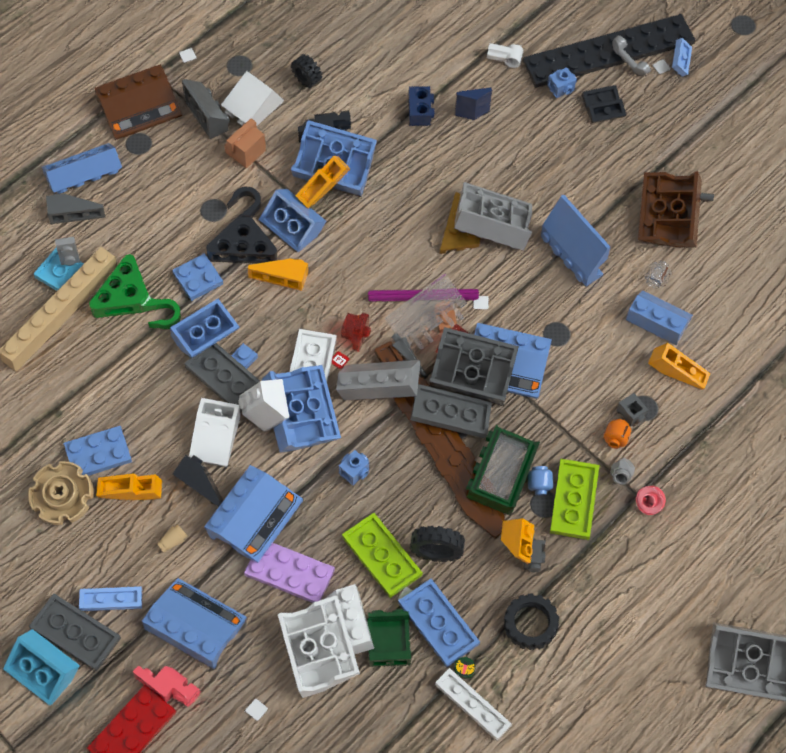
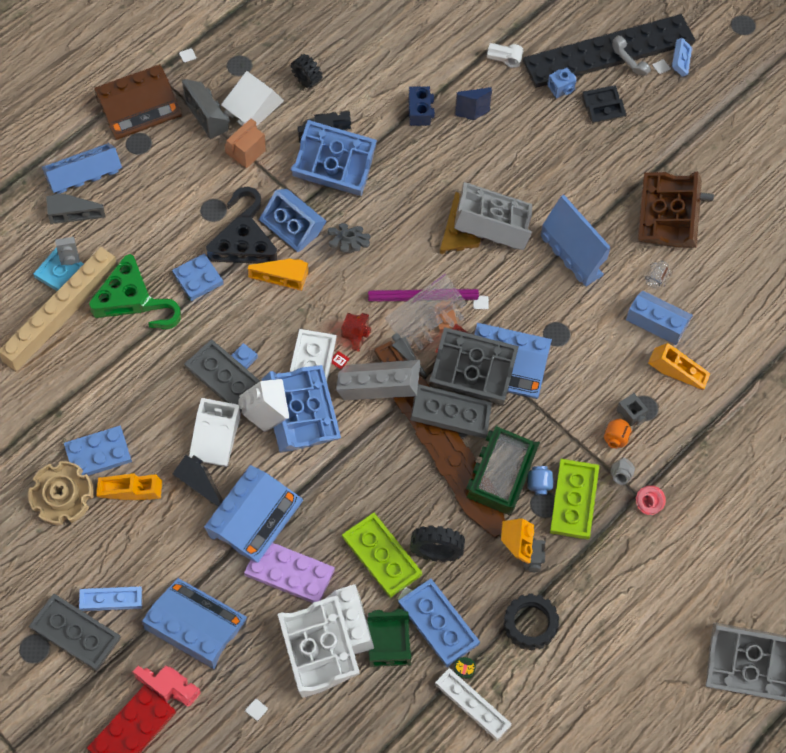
(40, 666): medium azure slope -> none
(172, 538): tan cone -> none
(203, 328): medium blue slope -> none
(323, 181): light orange slope -> none
(350, 239): none -> dark grey animal
(354, 467): medium blue brick -> none

